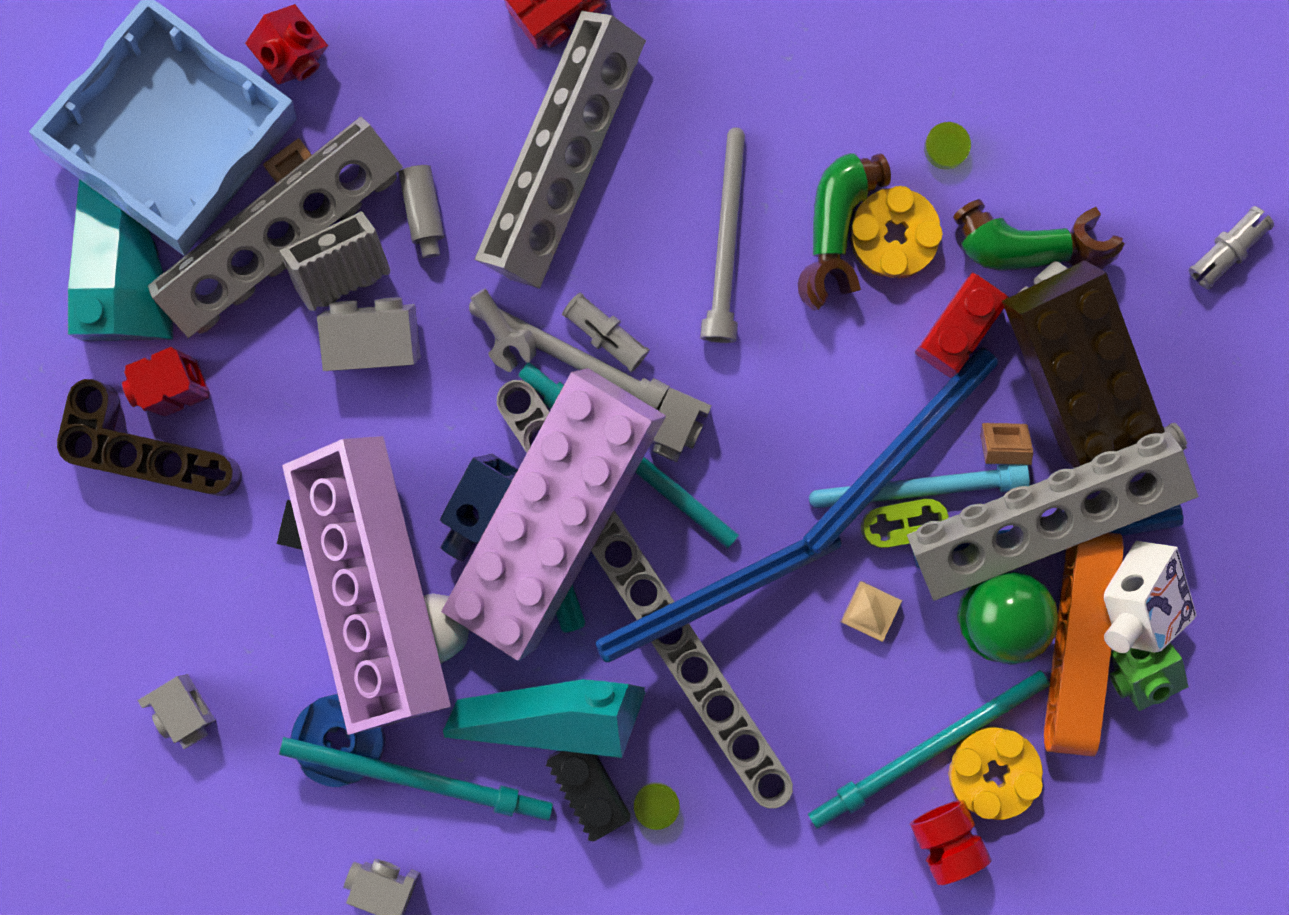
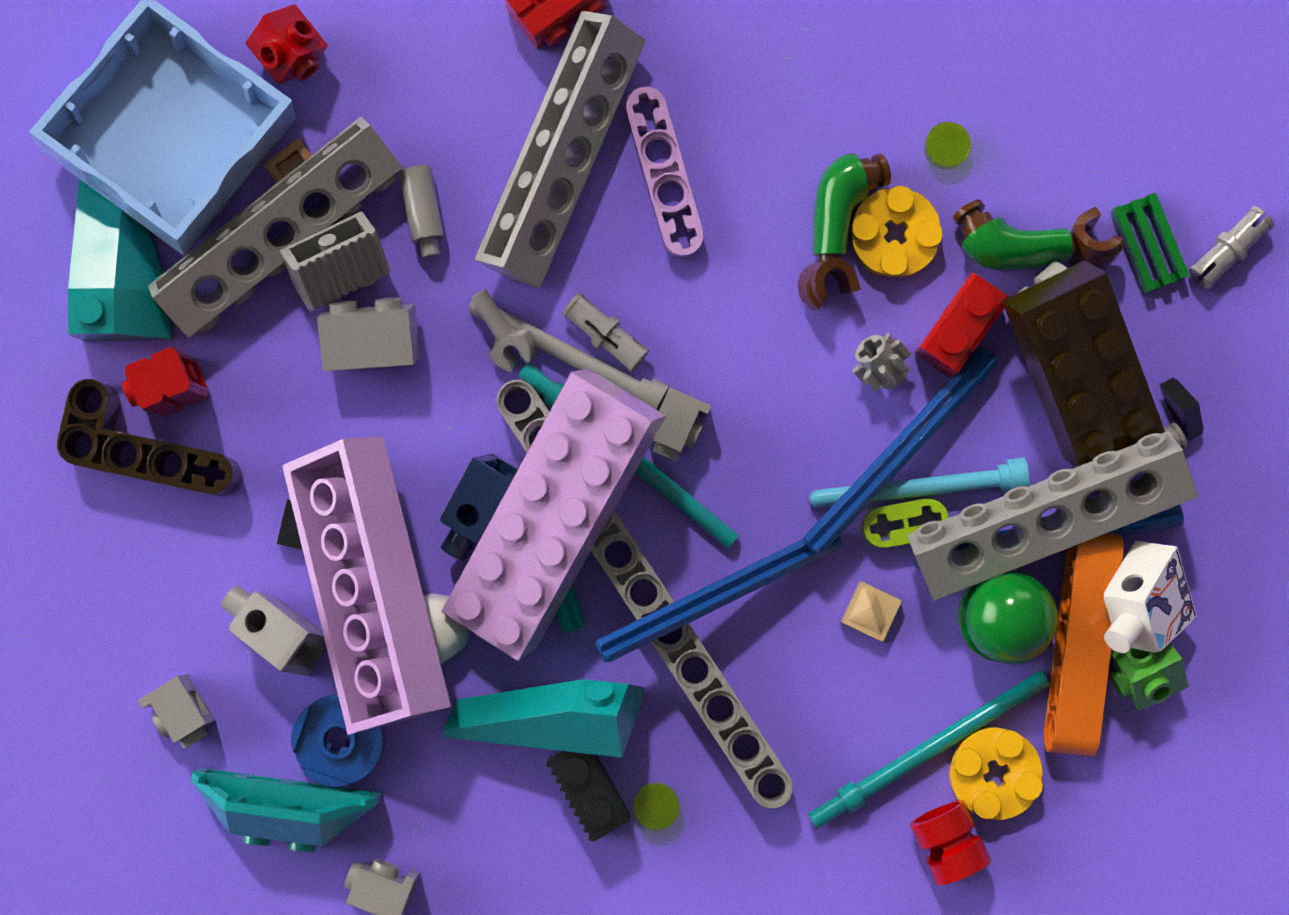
(275, 631): none -> light grey torso
(281, 808): none -> teal wedge
(504, 800): teal bar -> none
(667, 172): none -> lavender beam
(720, 322): light grey piece -> none
(881, 362): none -> light grey gear
(1006, 443): medium nougat tile -> none
(1166, 238): none -> green tile
(1183, 408): none -> black tile

